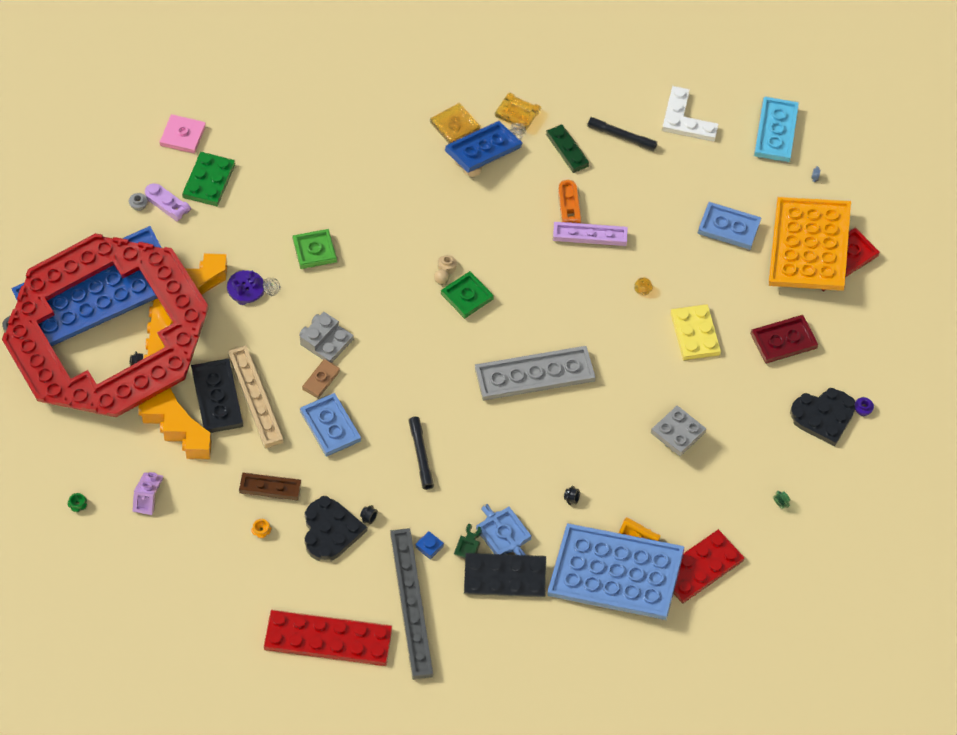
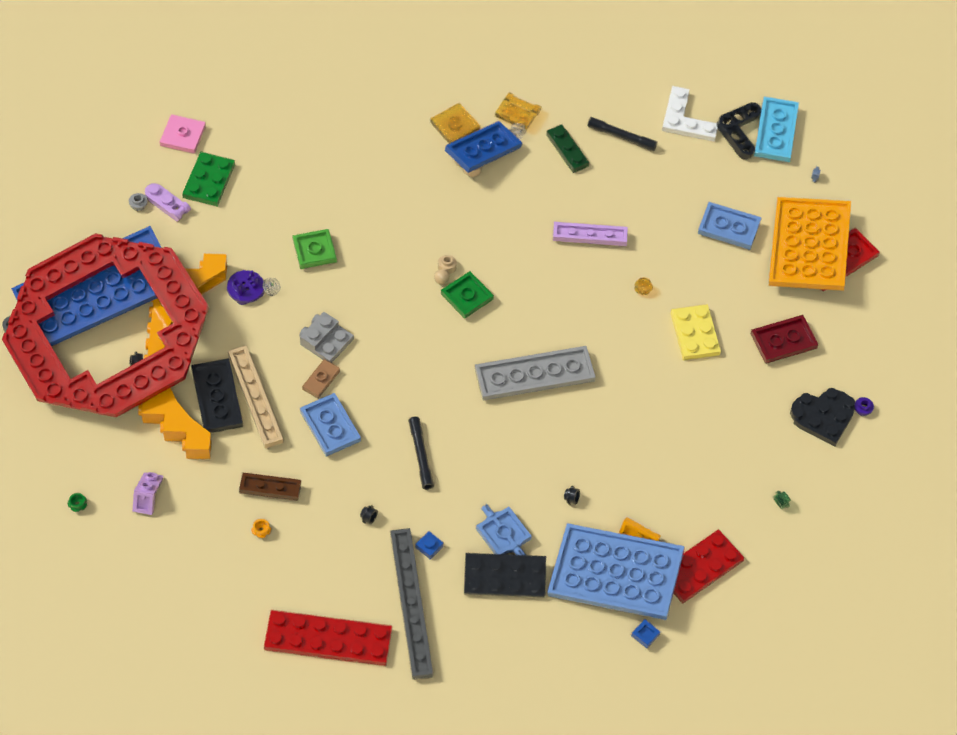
(330, 529): black plate -> none
(468, 544): dark green plate -> none
(569, 202): orange plate -> none
(645, 634): none -> blue plate
(678, 430): light grey plate -> none
(734, 128): none -> black beam

